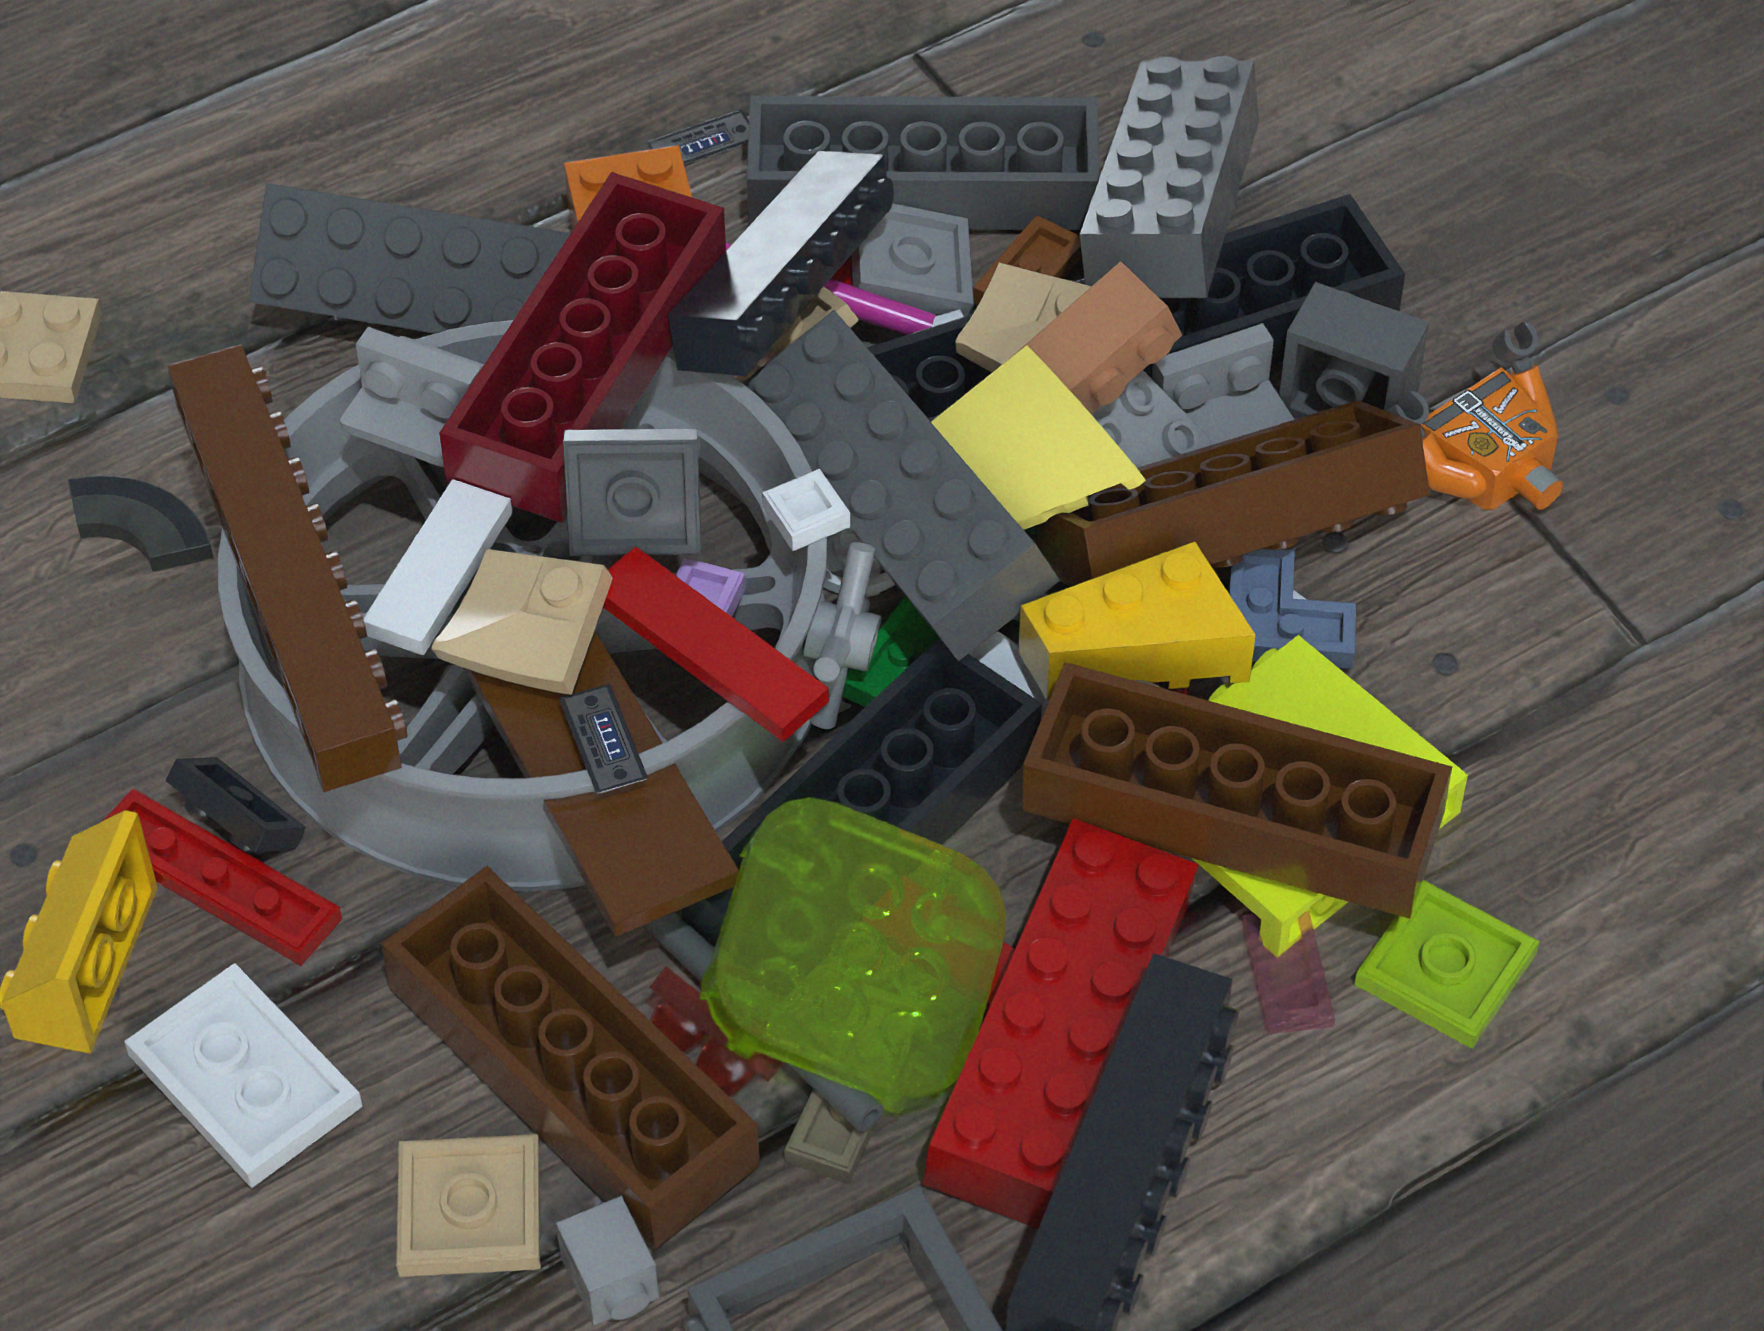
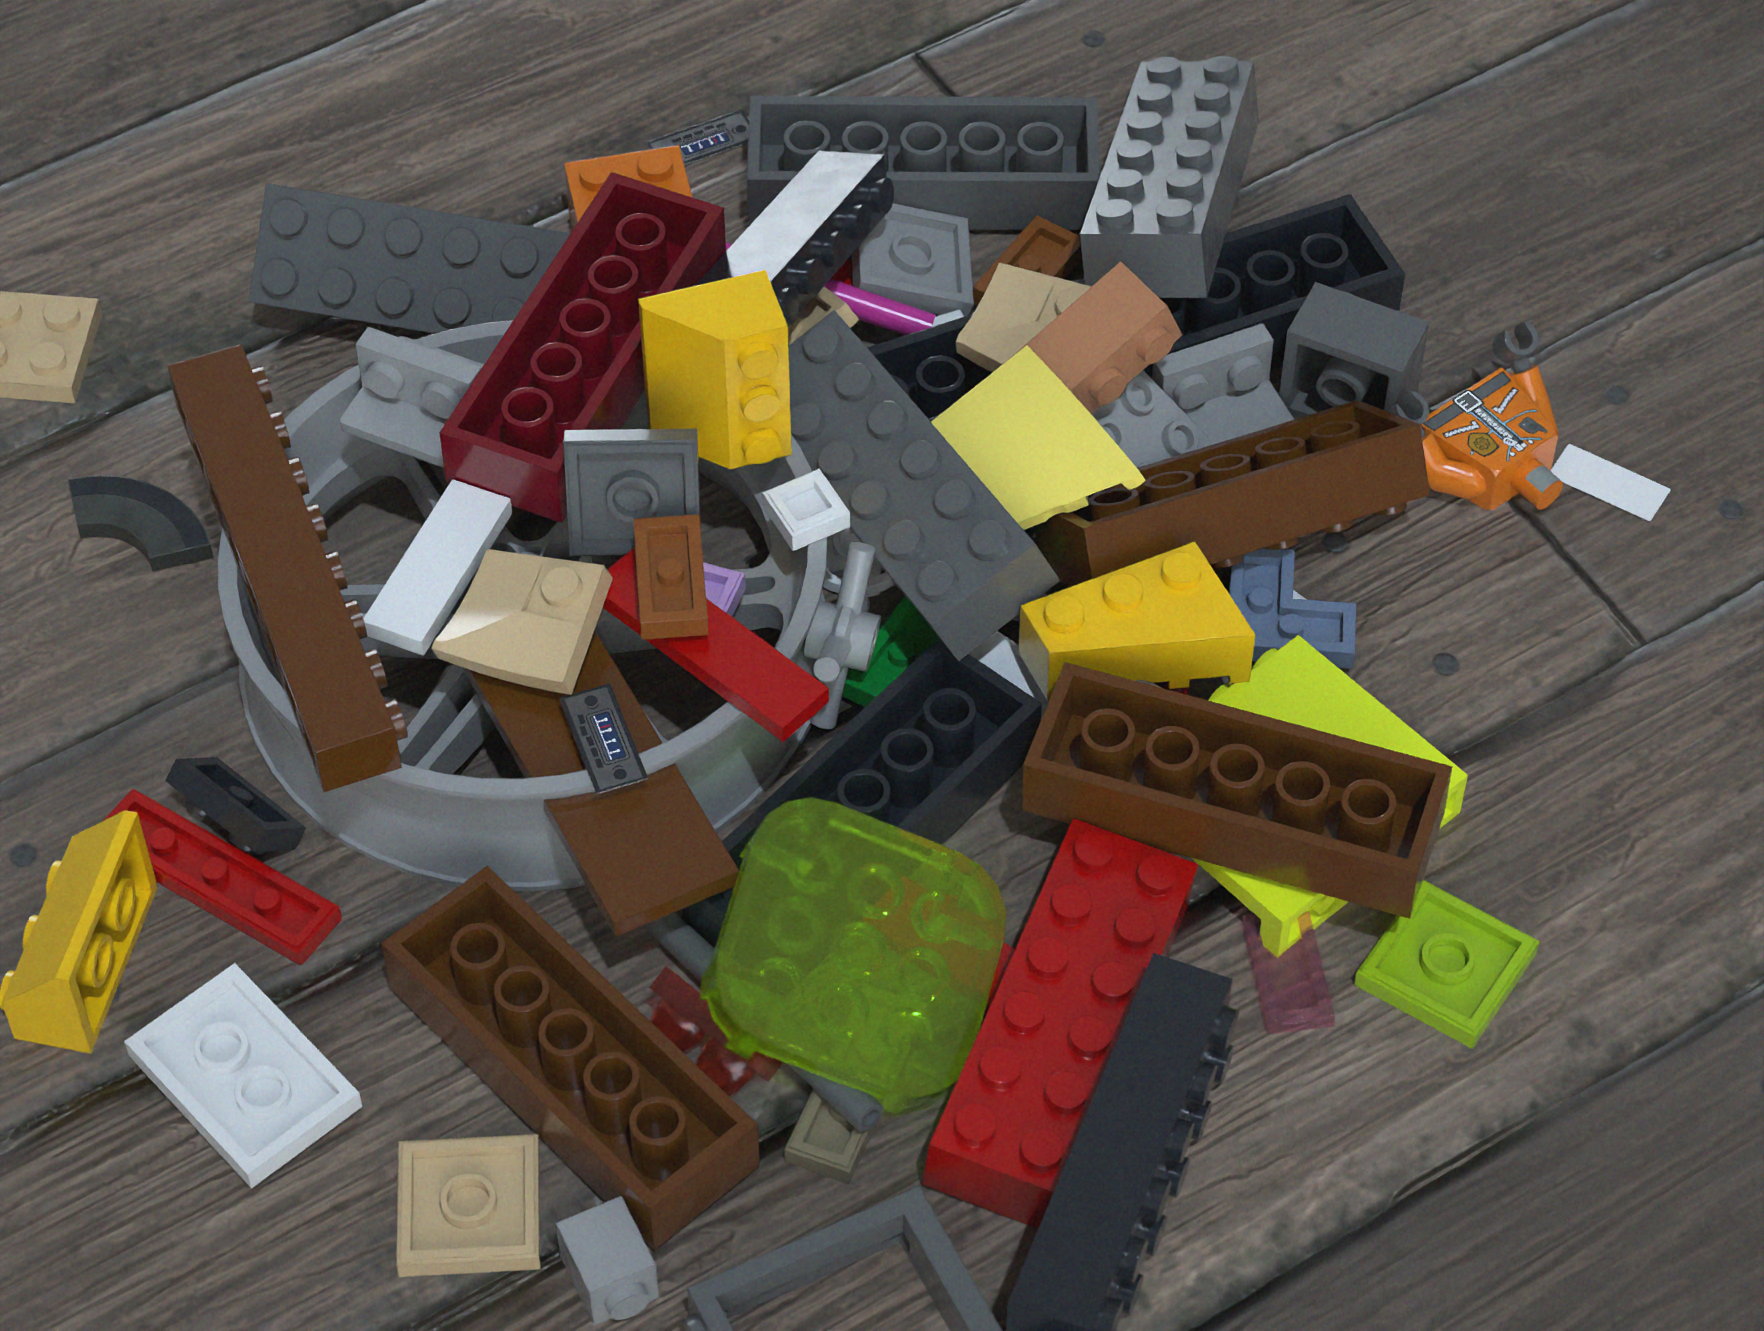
(670, 577): none -> dark orange plate
(720, 368): none -> yellow slope
(1610, 482): none -> white sticker

